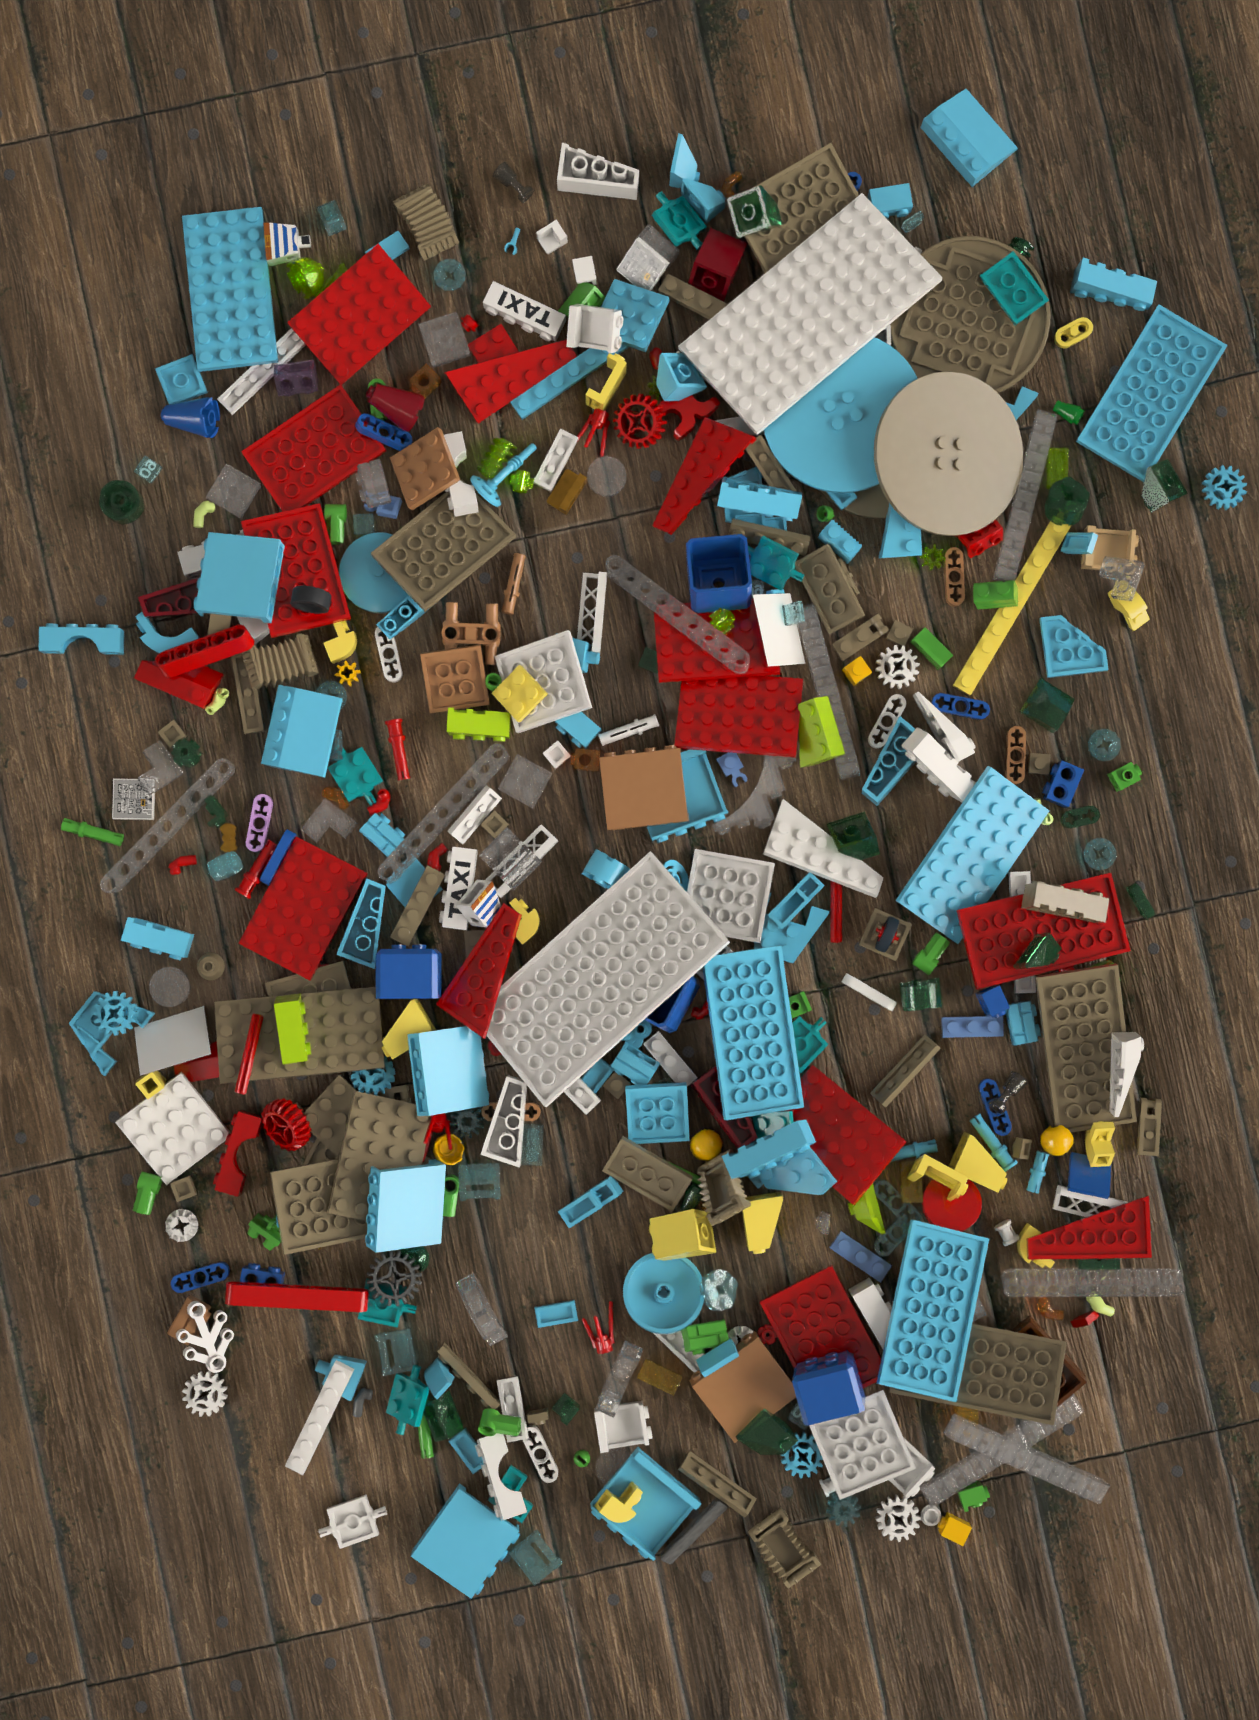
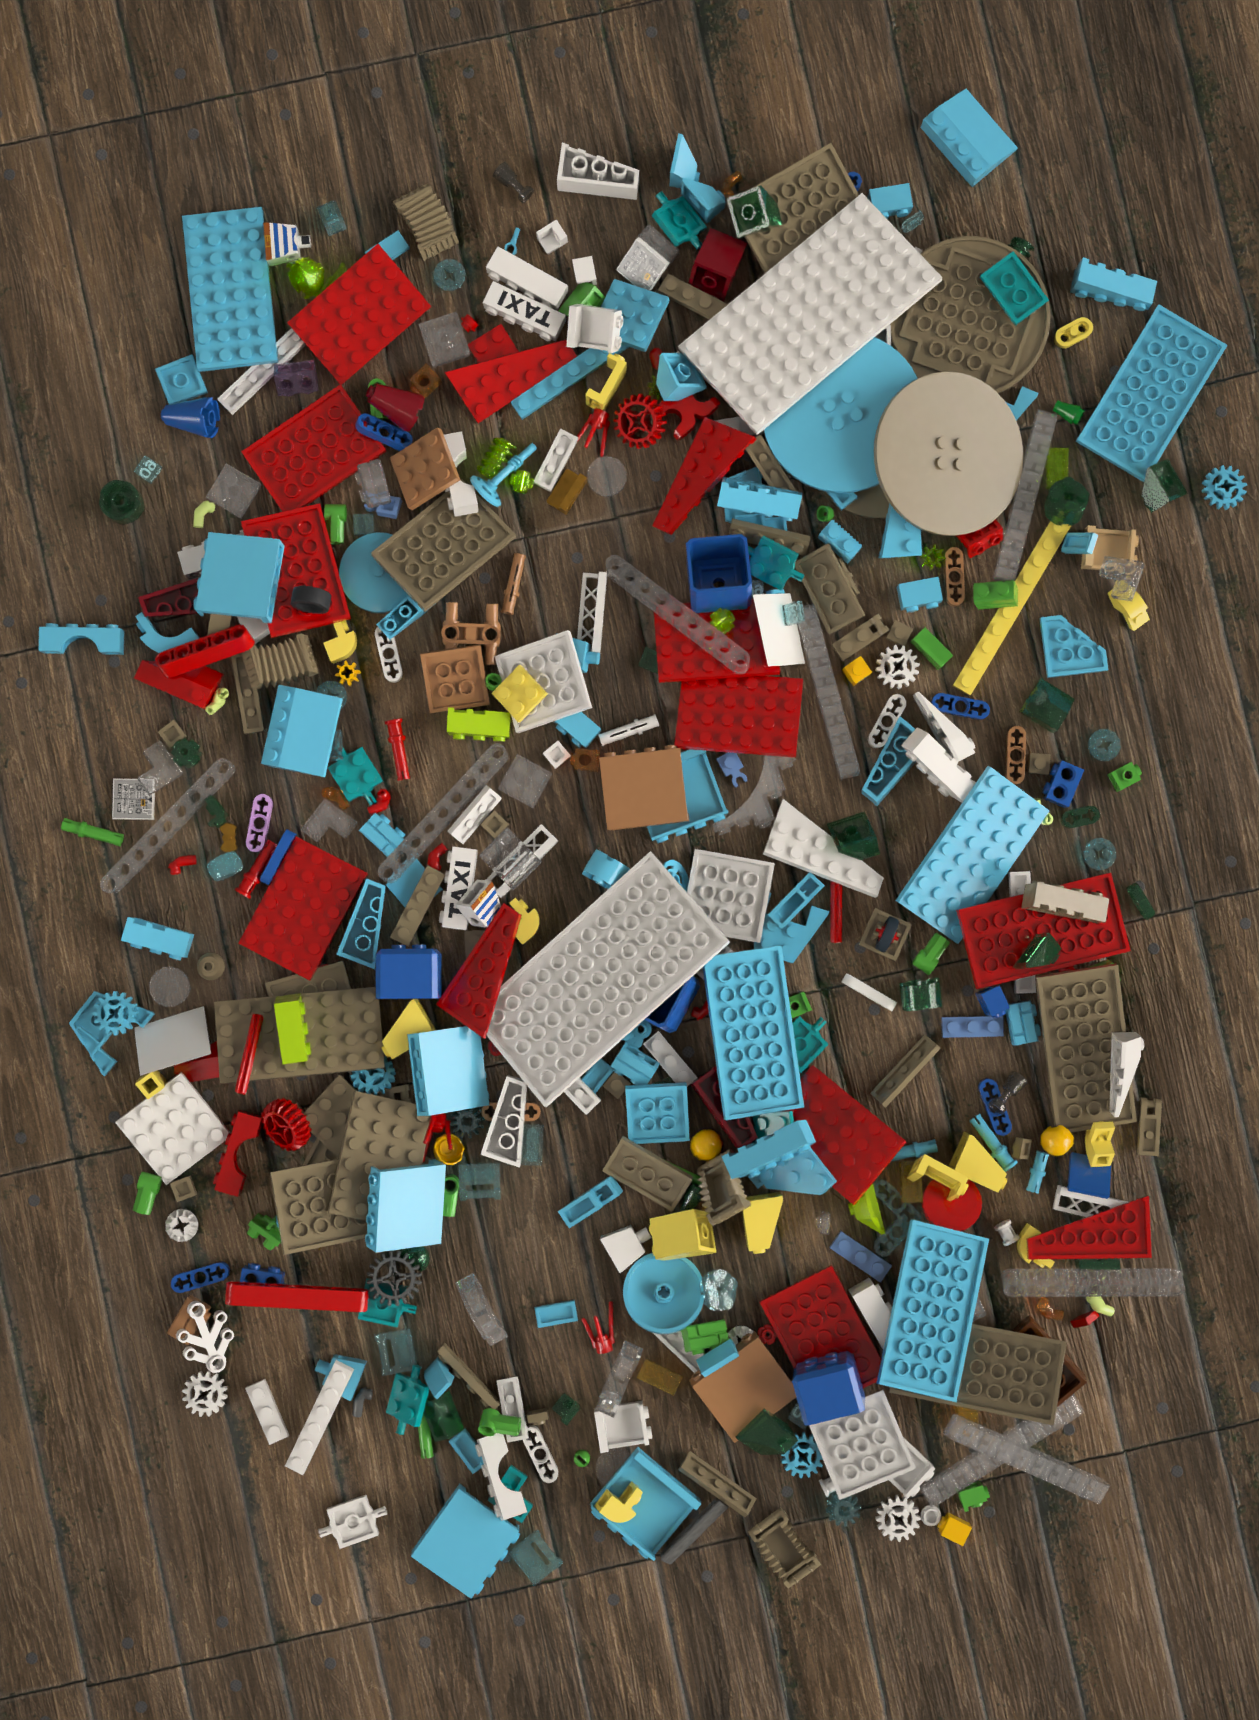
(267, 1411): none -> white plate
(526, 278): none -> white brick
(625, 1245): none -> white torso
(818, 732): lime wedge -> none
(919, 594): none -> medium azure brick

